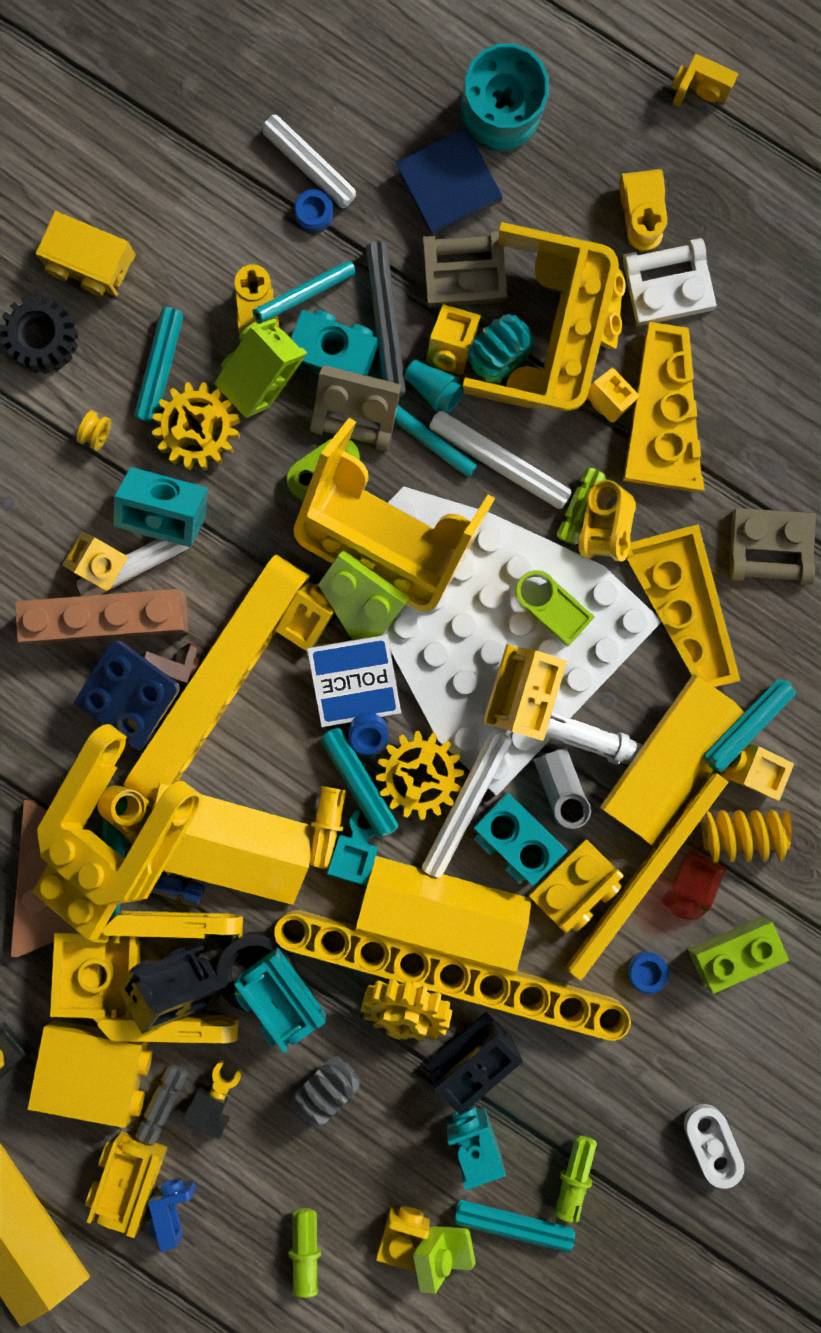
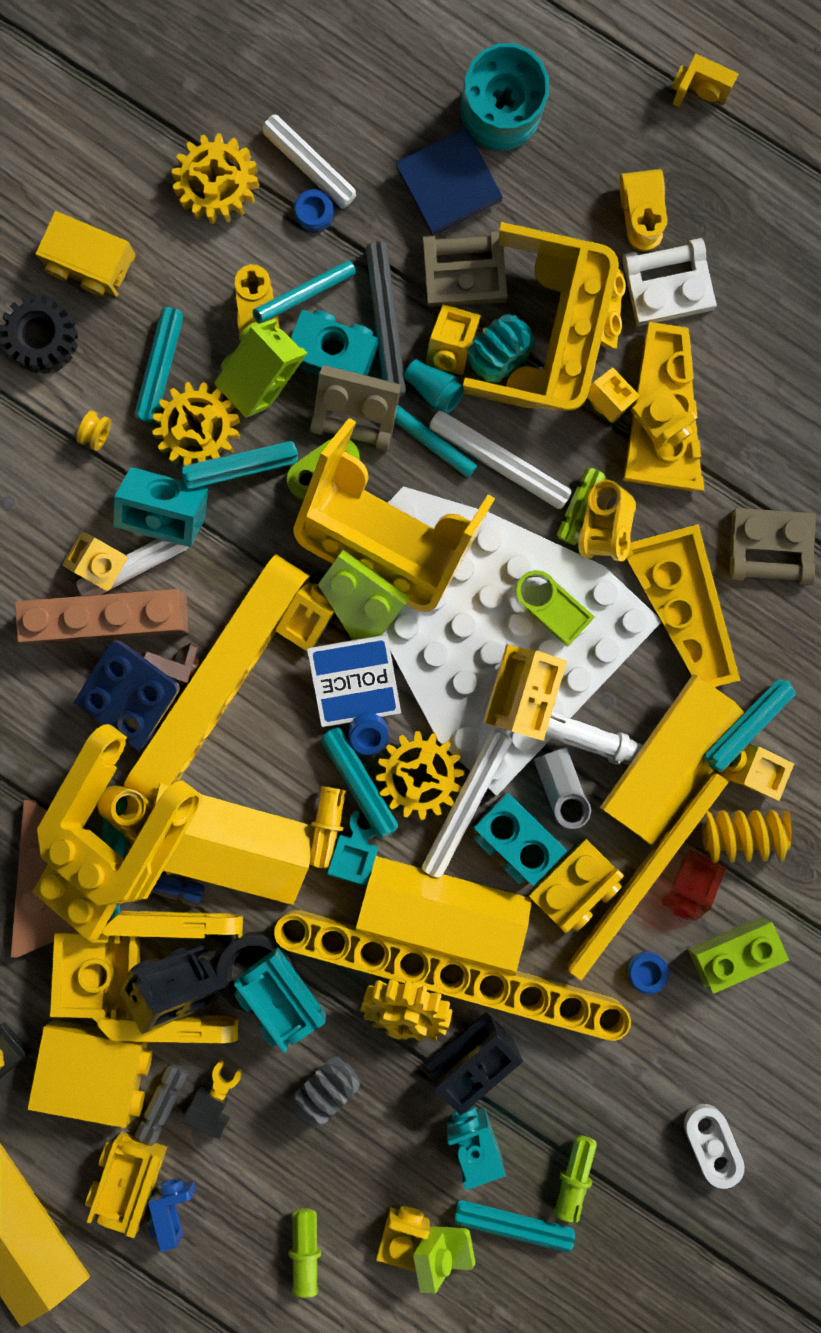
(200, 171): none -> yellow gear
(239, 465): none -> teal axle
(664, 417): none -> yellow bracket

